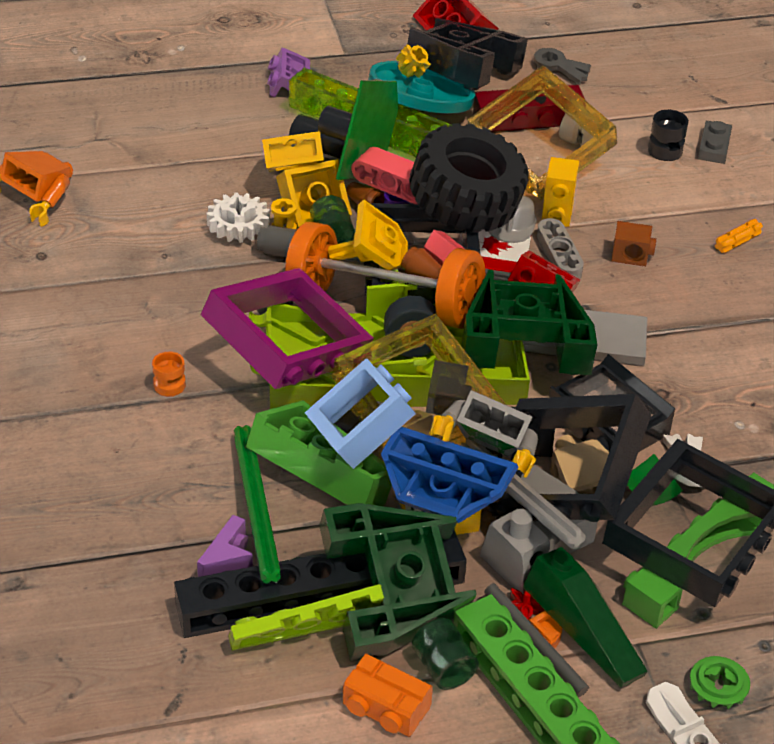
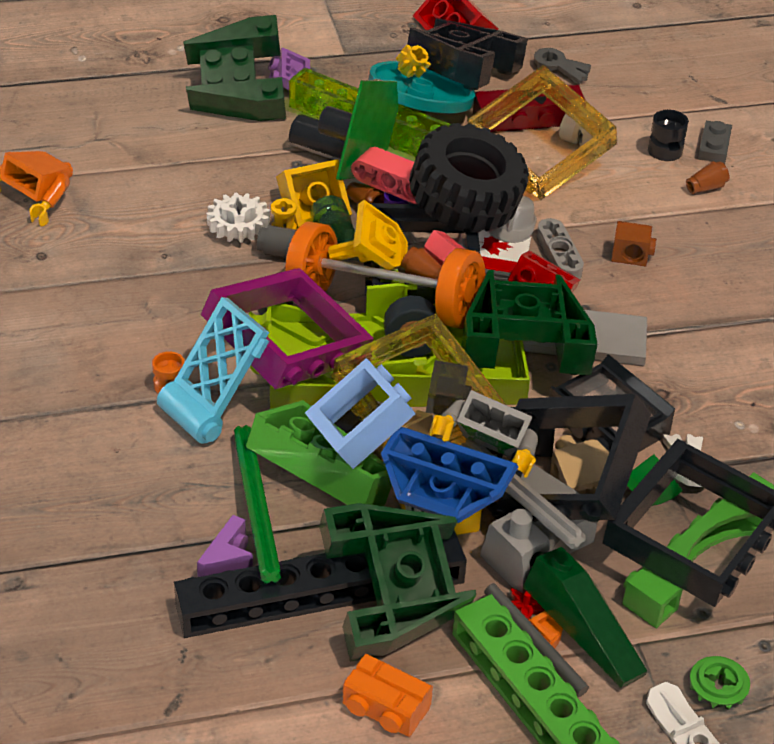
(185, 400): none -> medium azure piece
(230, 72): none -> dark green wedge
(281, 156): yellow window -> none
(302, 620): lime wing -> none
(445, 654): clear green wheel -> none
(560, 189): yellow brick -> none
(709, 177): none -> dark orange cone
(738, 235): light orange axle -> none

